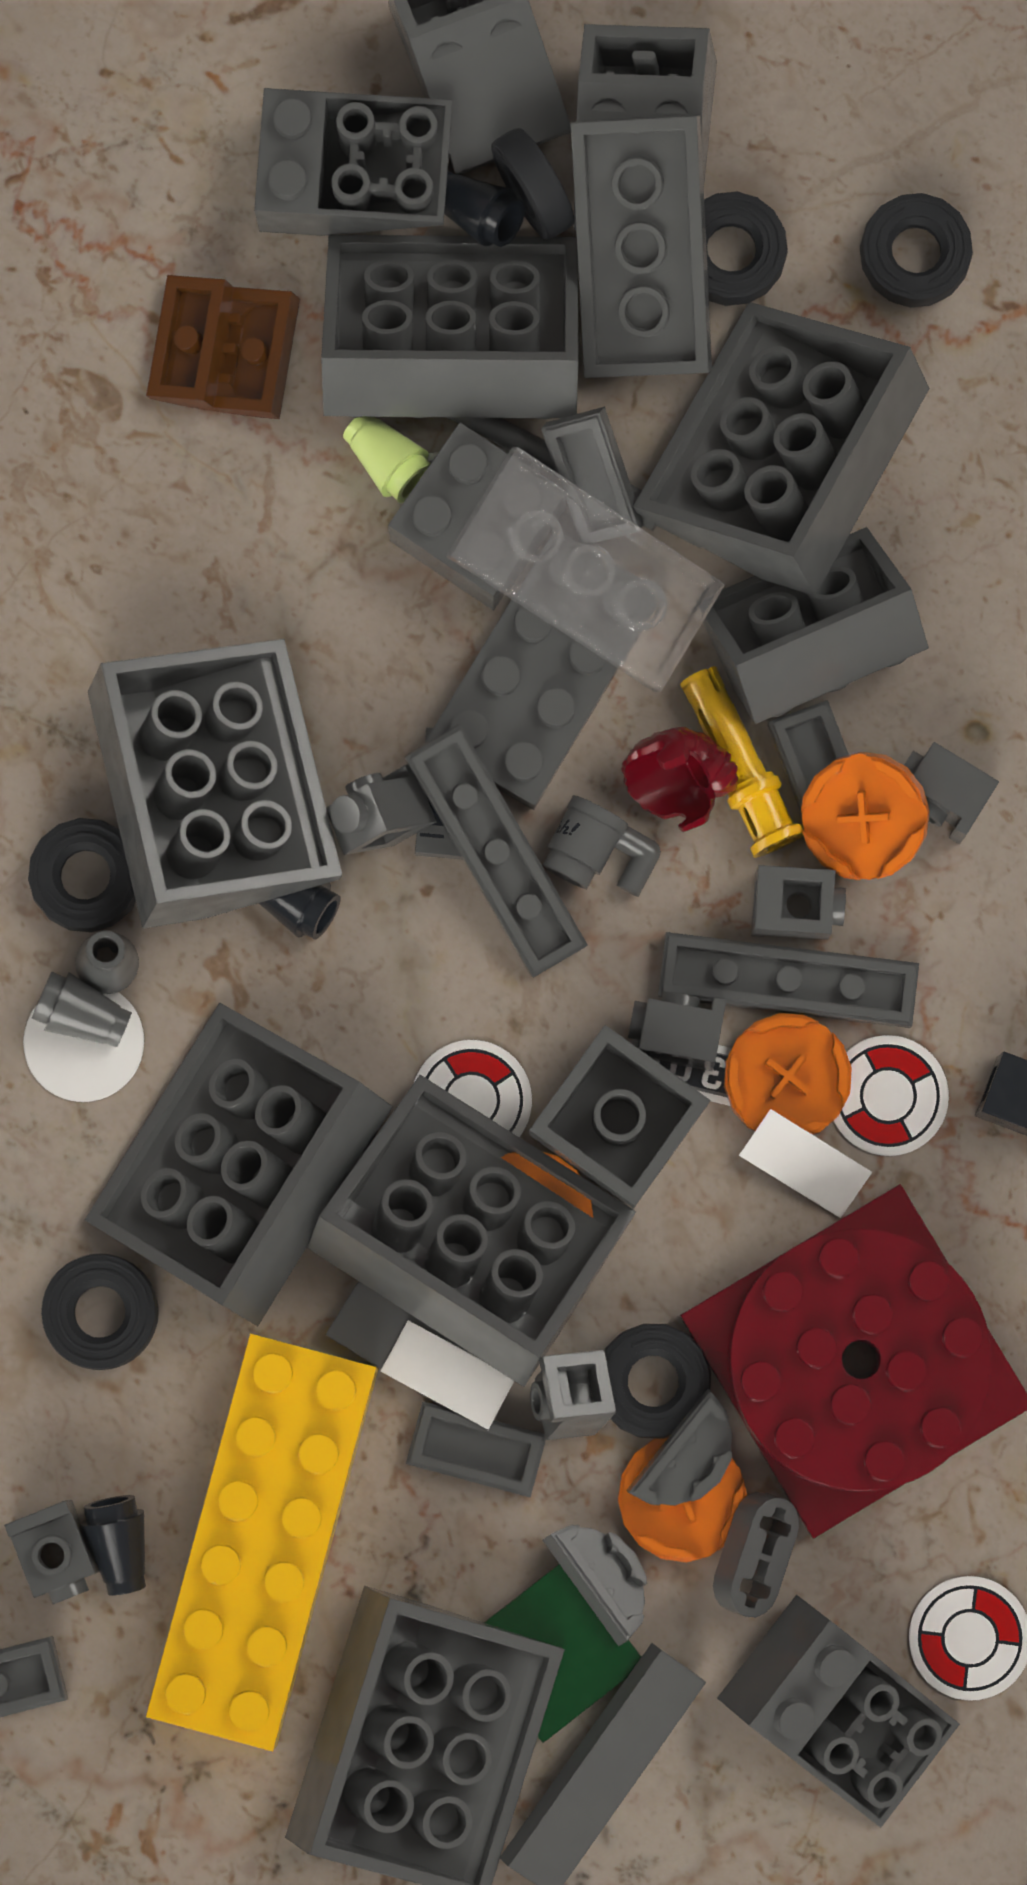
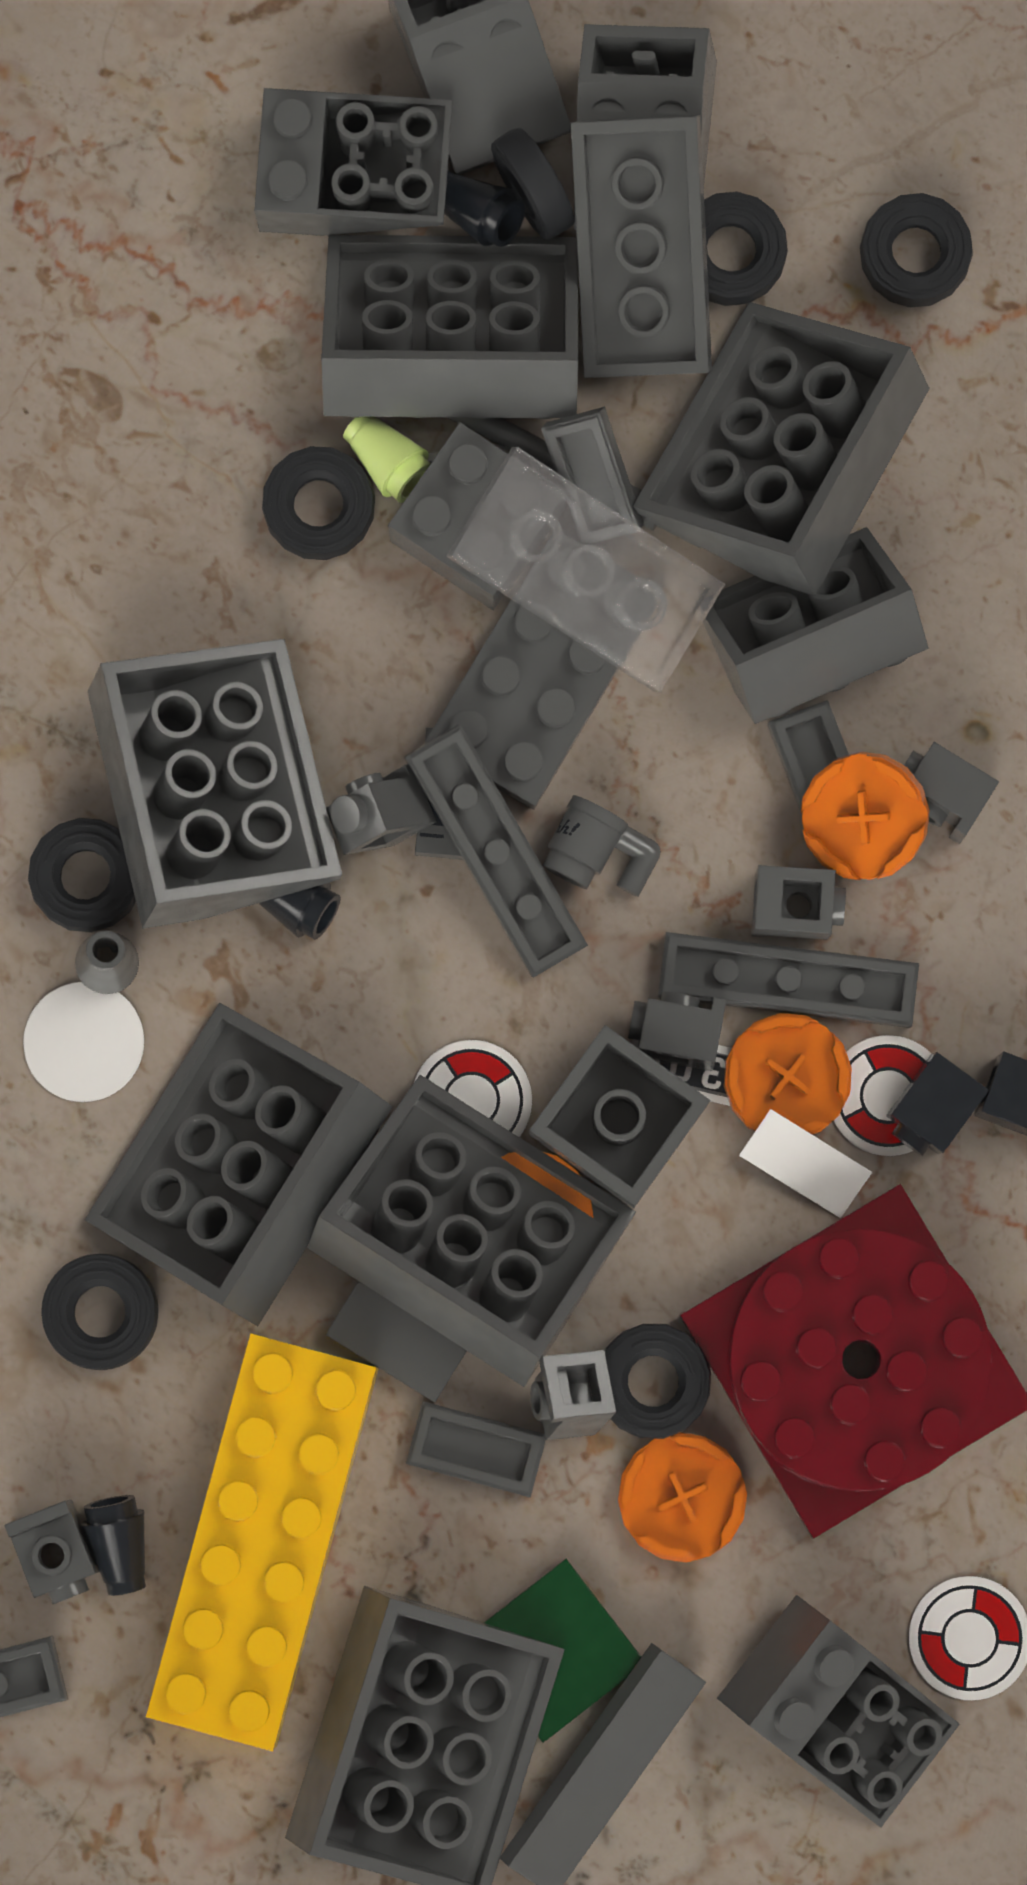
(80, 1011): dark grey cone -> none
(223, 347): reddish brown slope -> none
(322, 465): none -> black tyre
(447, 1374): white sticker -> none
(604, 1574): dark grey tile -> none
(679, 775): dark red hair -> none
(690, 1458): dark grey tile -> none
(756, 790): yellow pin -> none
(756, 1554): dark grey beam -> none
(935, 1105): none -> black brick

